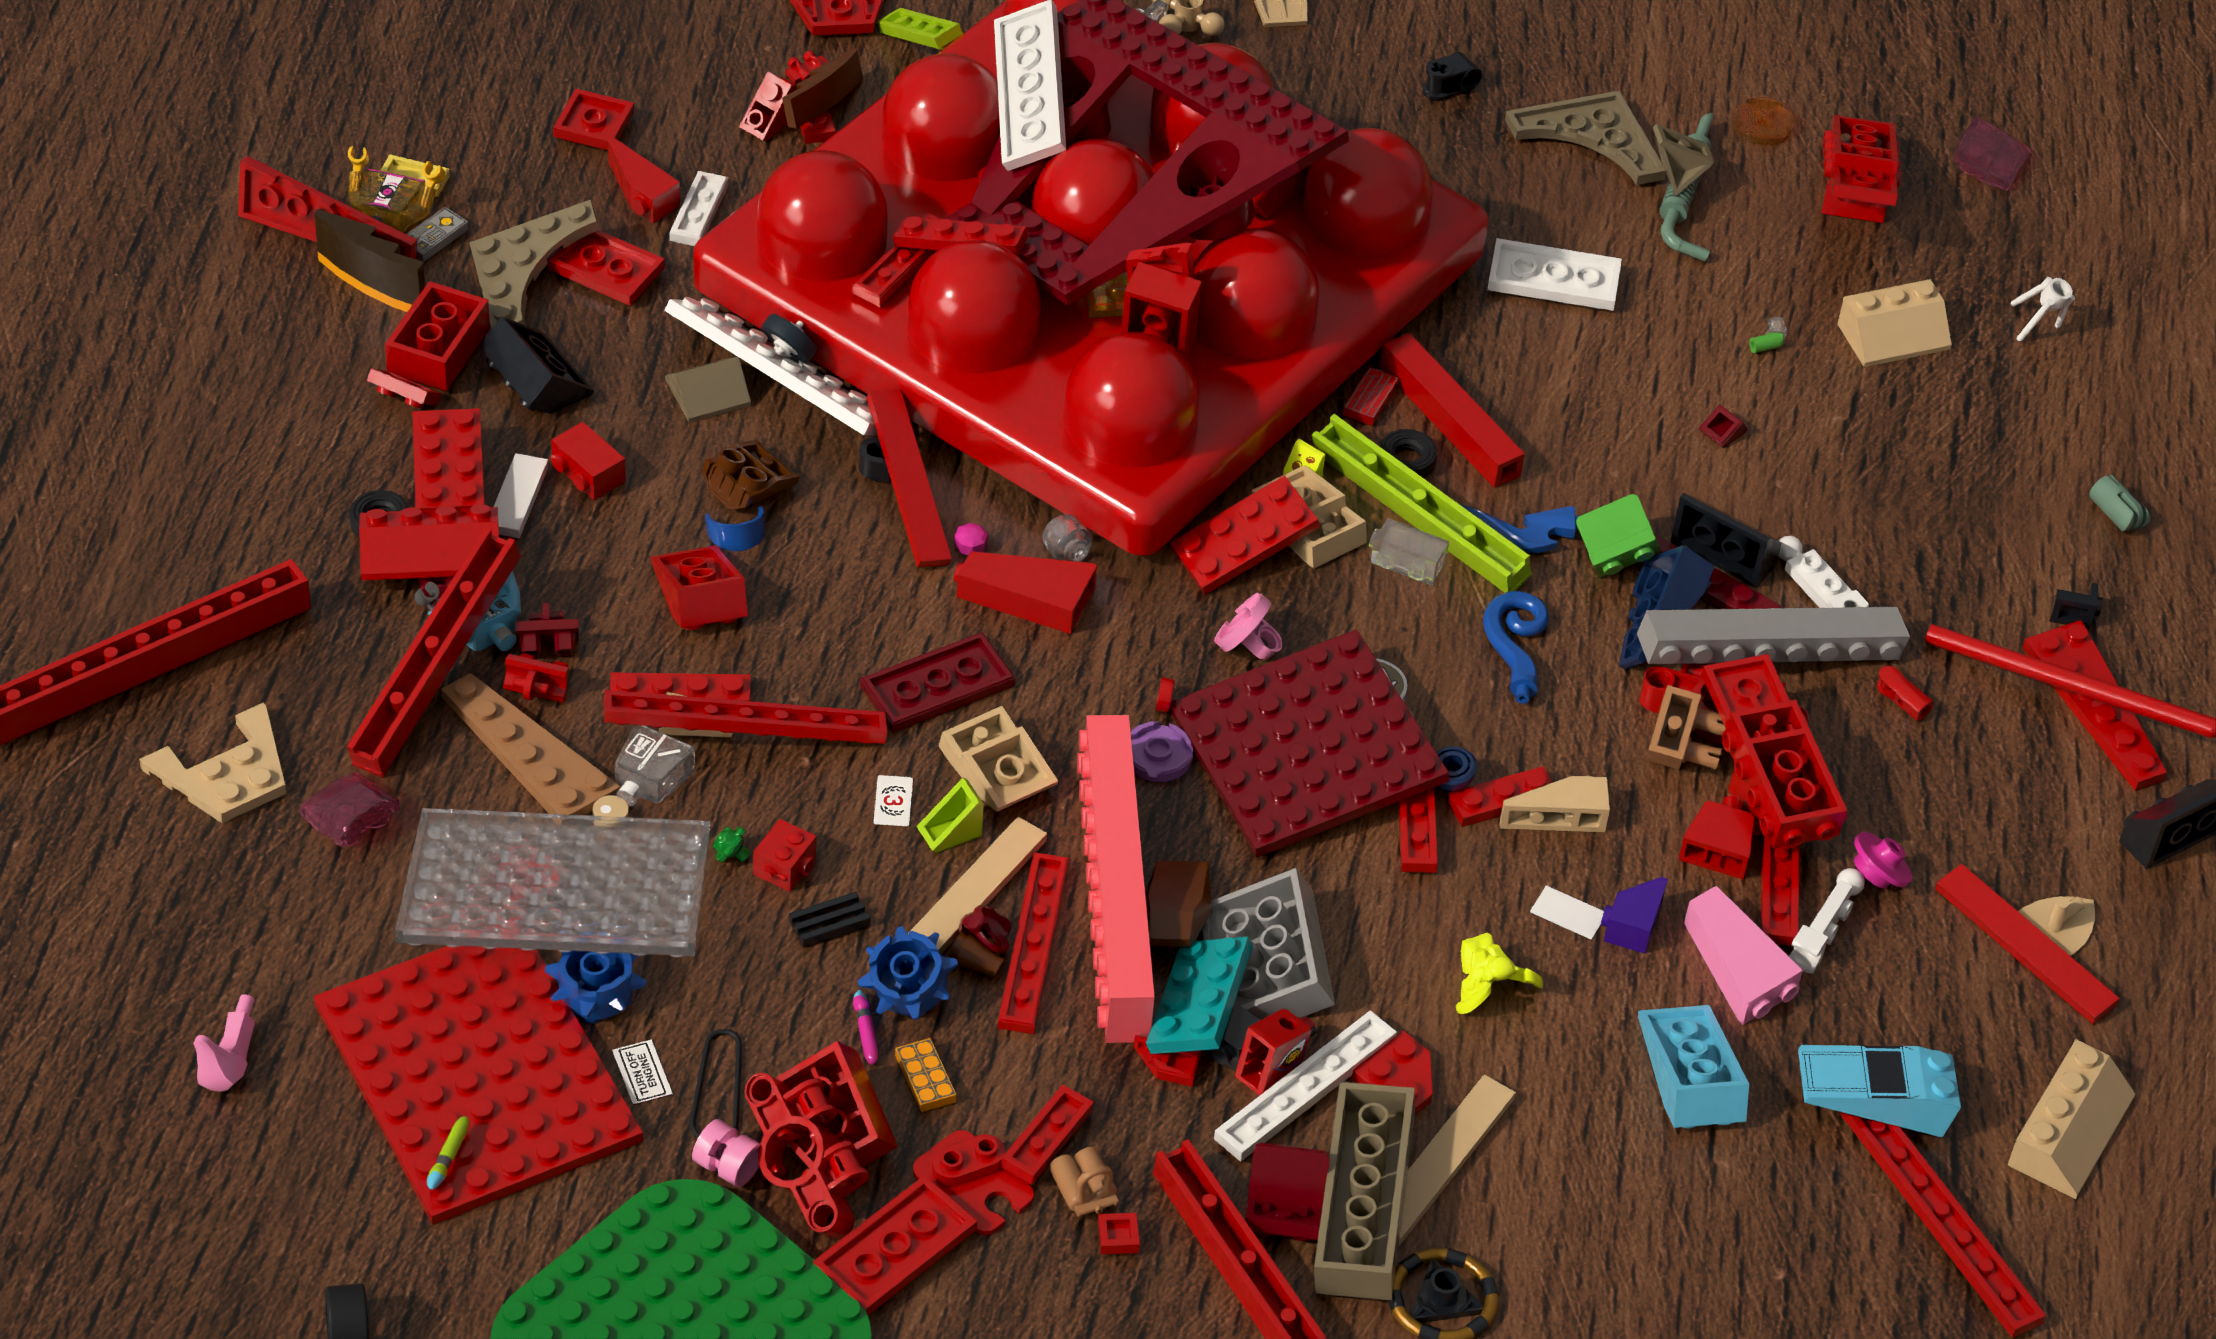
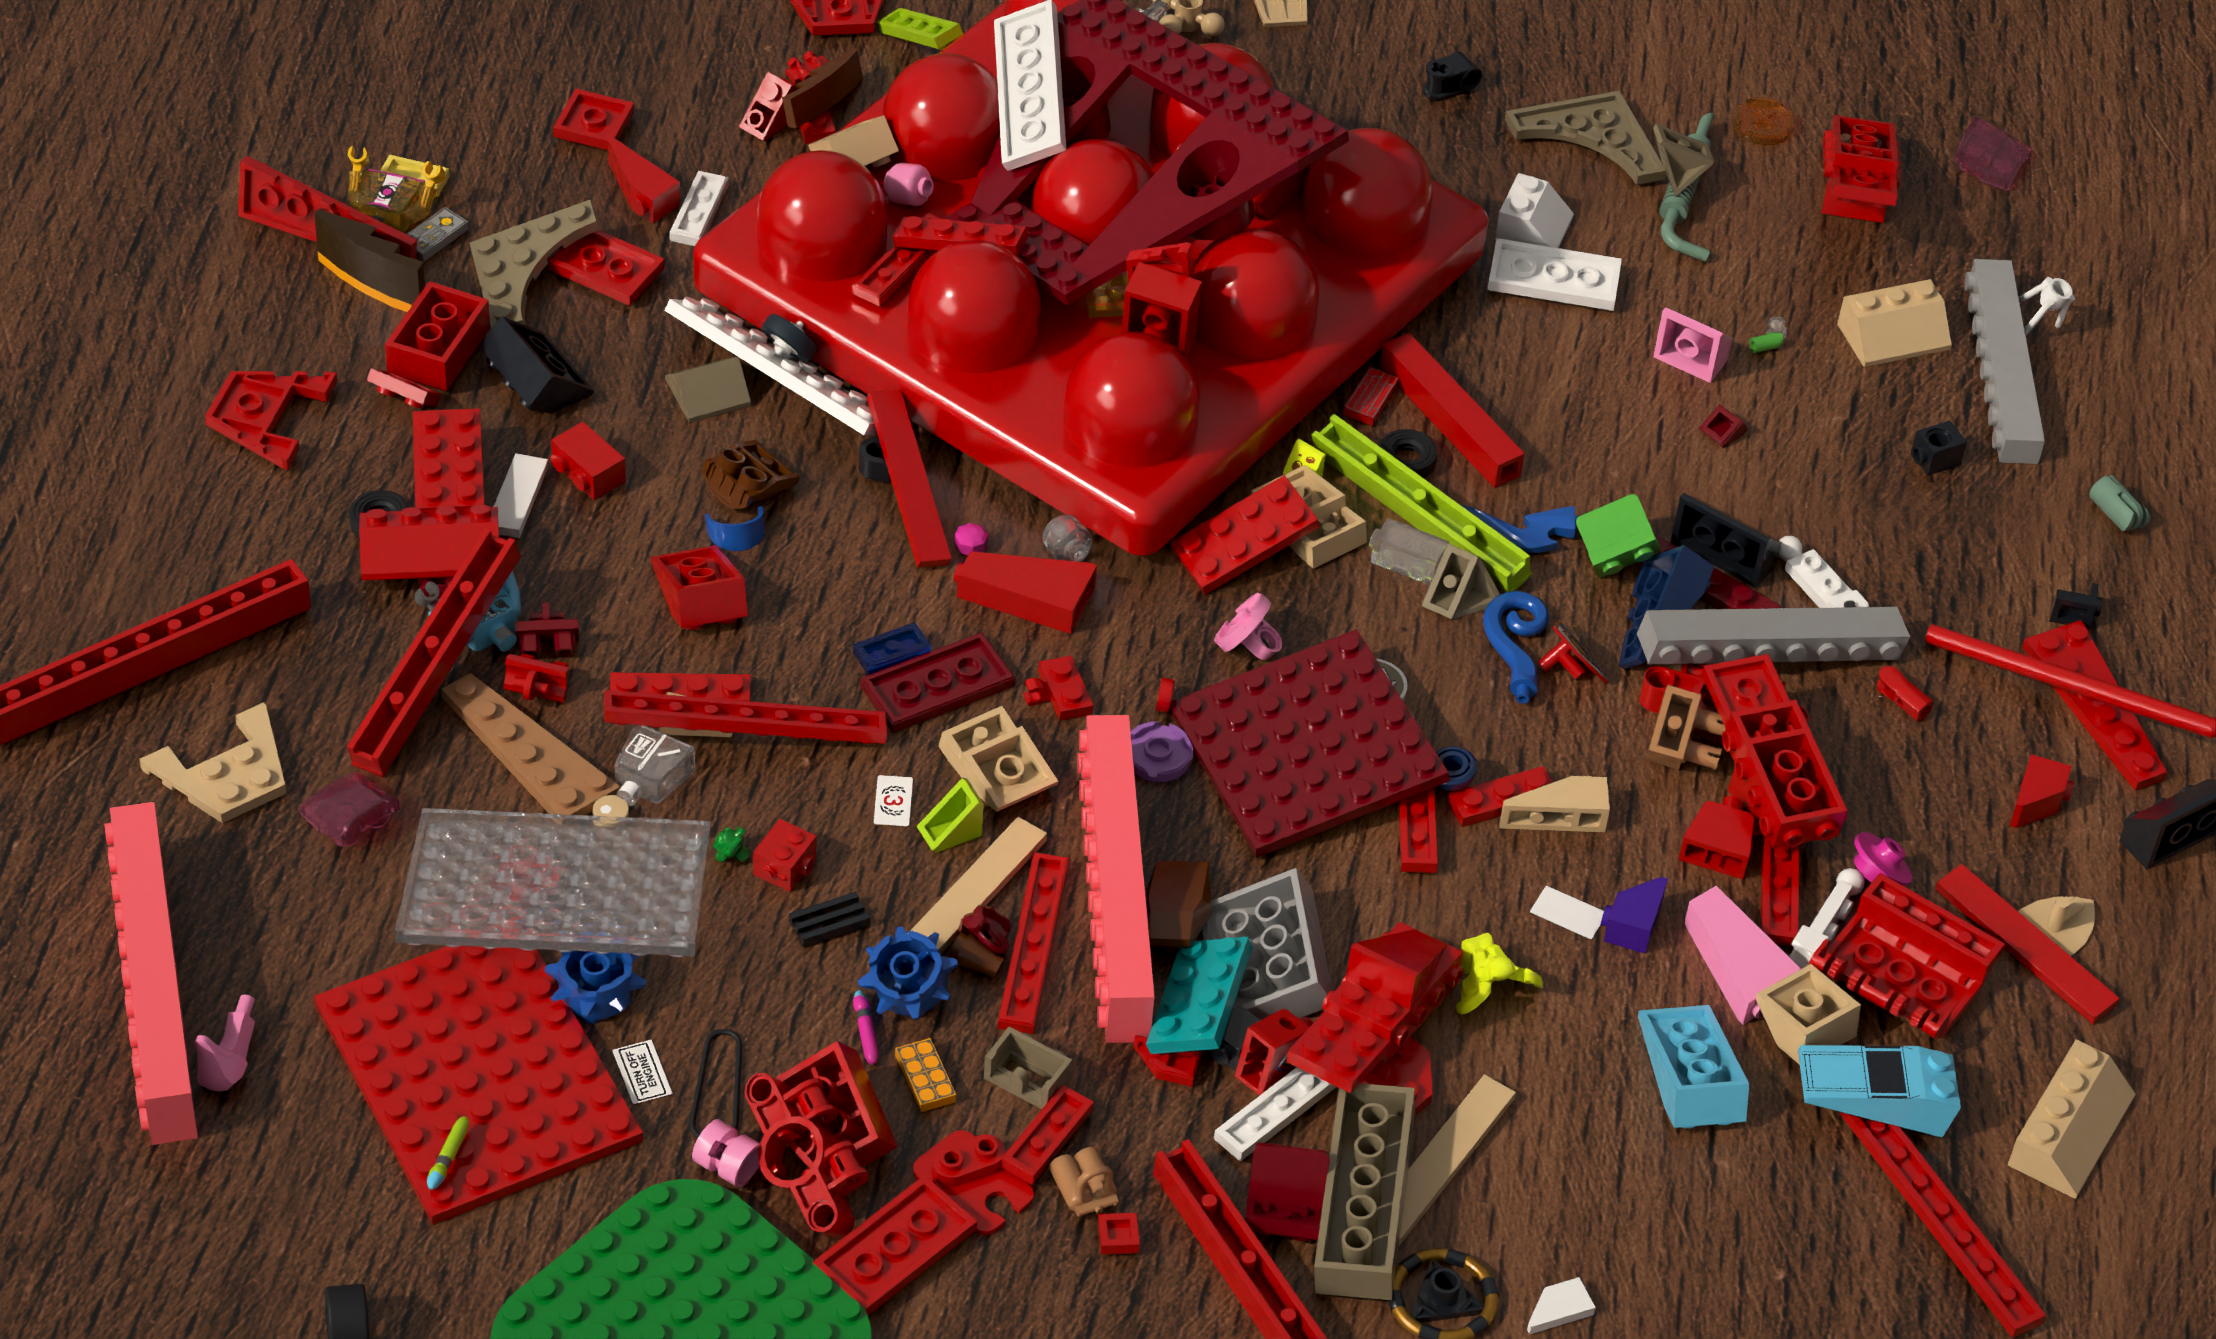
(151, 974): none -> coral brick
(253, 404): none -> red wing
(865, 142): none -> tan slope
(891, 648): none -> clear blue plate
(908, 184): none -> bright pink head
(1032, 1055): none -> dark tan window
(1062, 686): none -> red plate
(1378, 1006): none -> red wedge
(1460, 585): none -> dark tan slope
(1533, 213): none -> white slope
(1561, 1305): none -> white tile
(1562, 654): none -> red shield
(1691, 345): none -> bright pink slope
(1808, 1011): none -> tan slope
(1910, 957): none -> red slope
(1938, 447): none -> black brick
(2004, 361): none -> light grey brick
(2041, 790): none -> red slope

